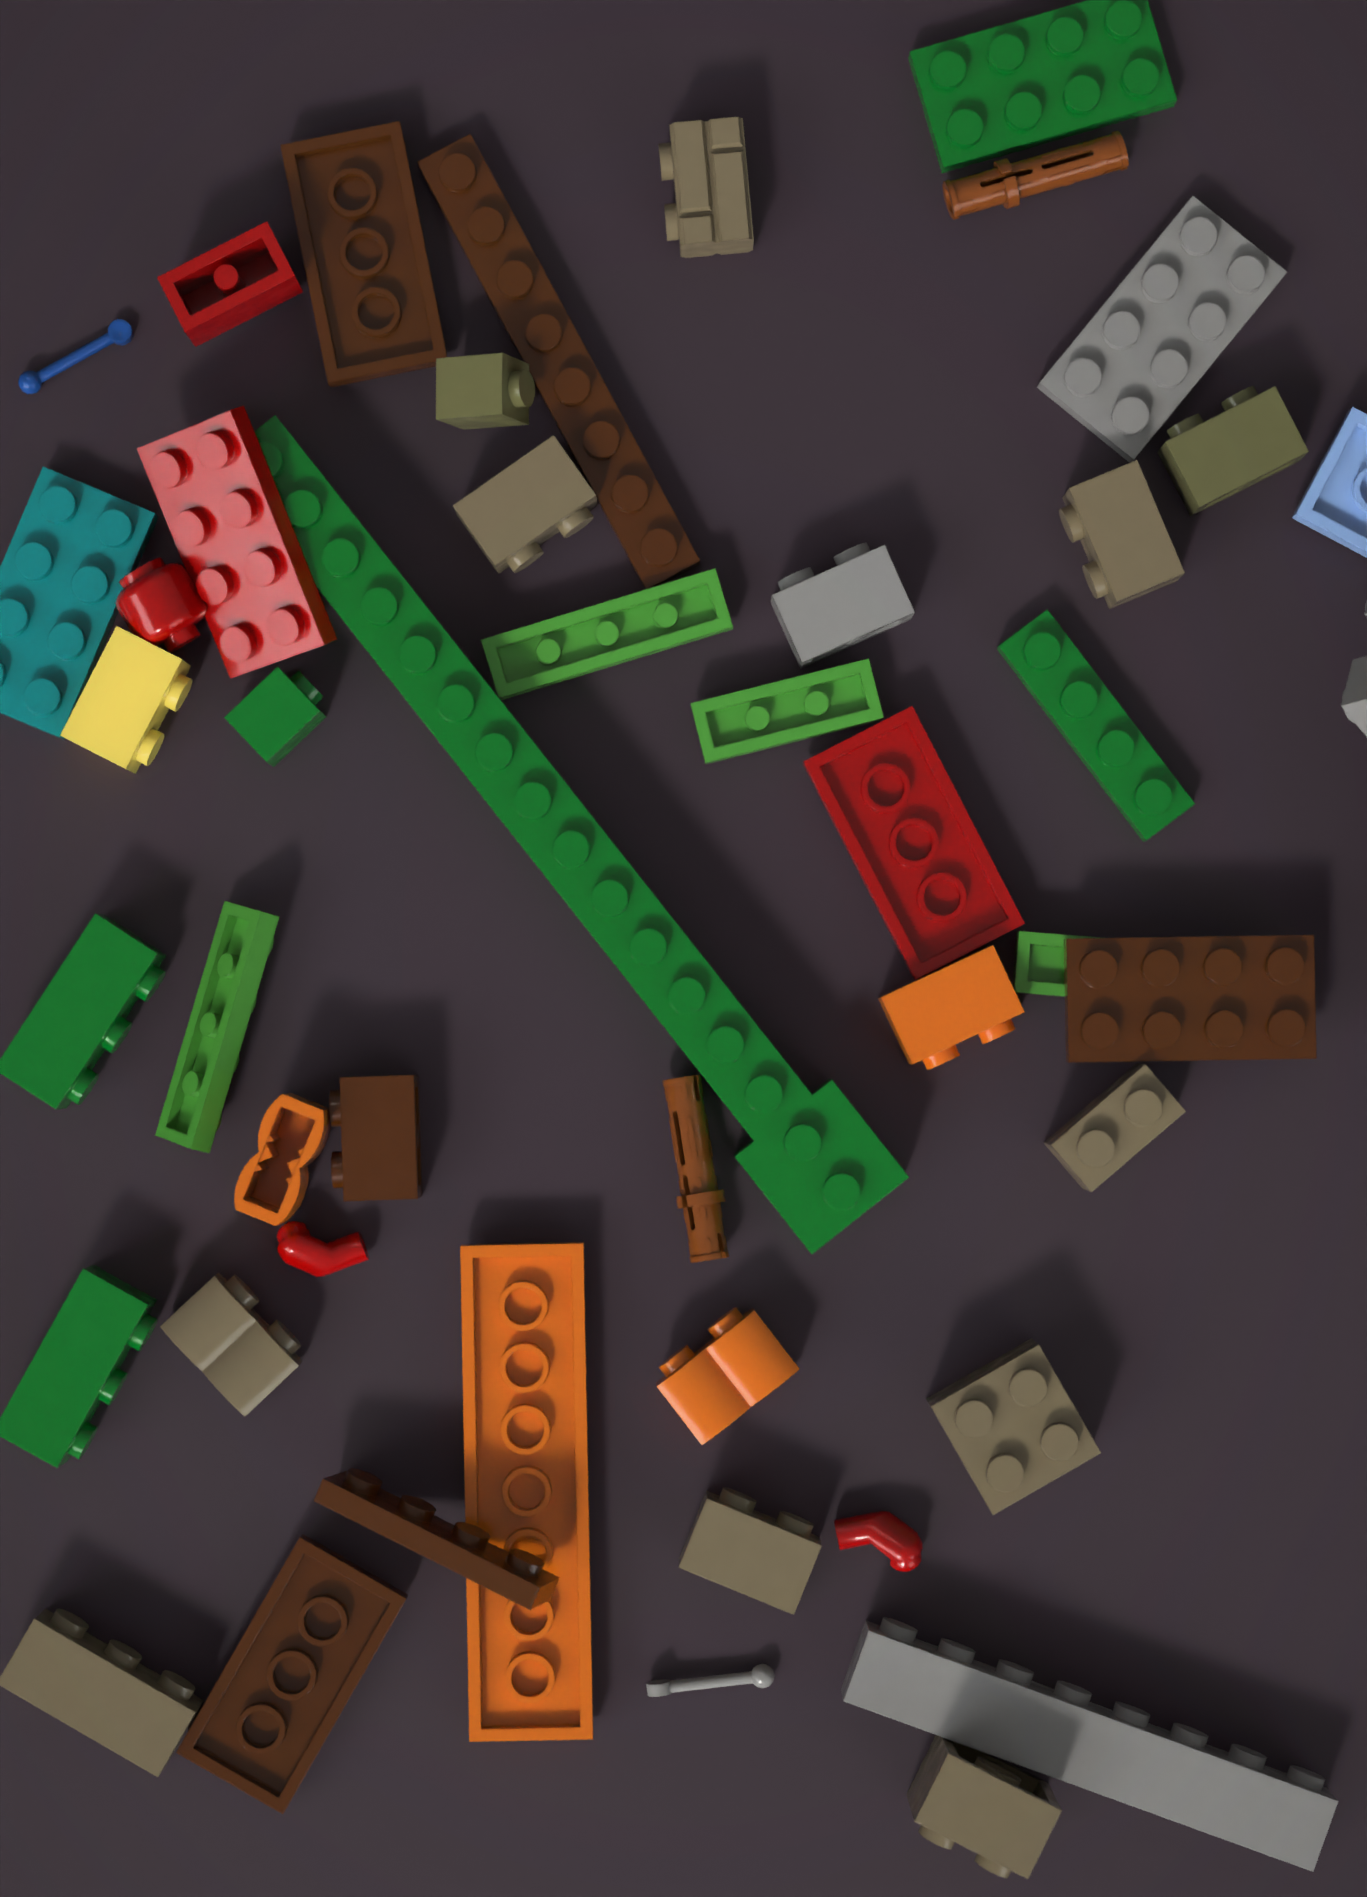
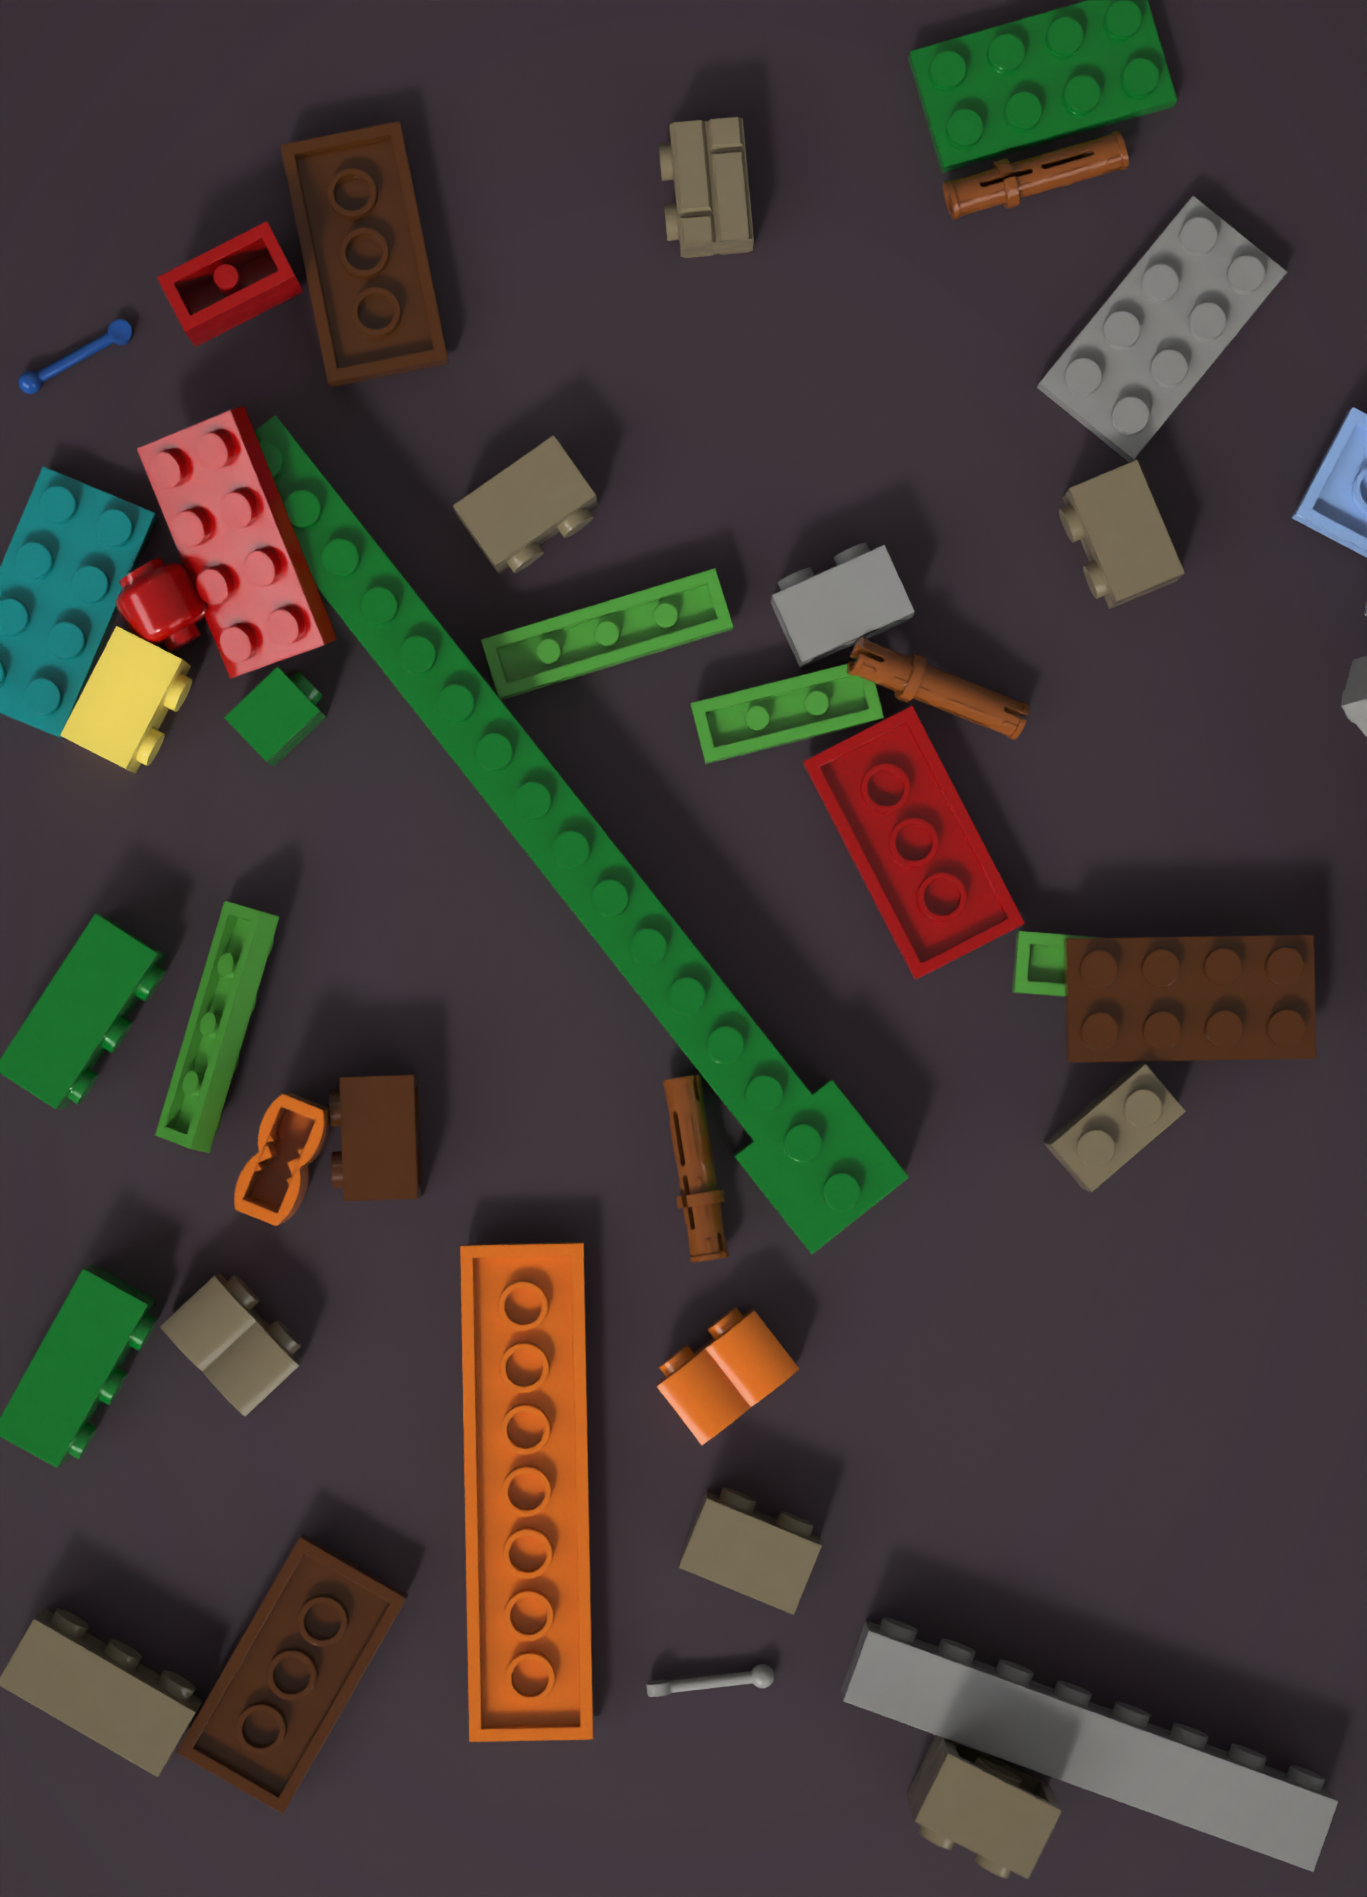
(315, 1256): red arm -> none
(457, 1547): reddish brown plate -> none
(483, 391): olive brick -> none
(558, 362): reddish brown plate -> none
(884, 1532): red arm -> none
(917, 680): none -> dark orange pin
(951, 1007): orange brick -> none
(1013, 1426): dark tan brick -> none
(1095, 725): green plate -> none
(1231, 449): olive brick -> none

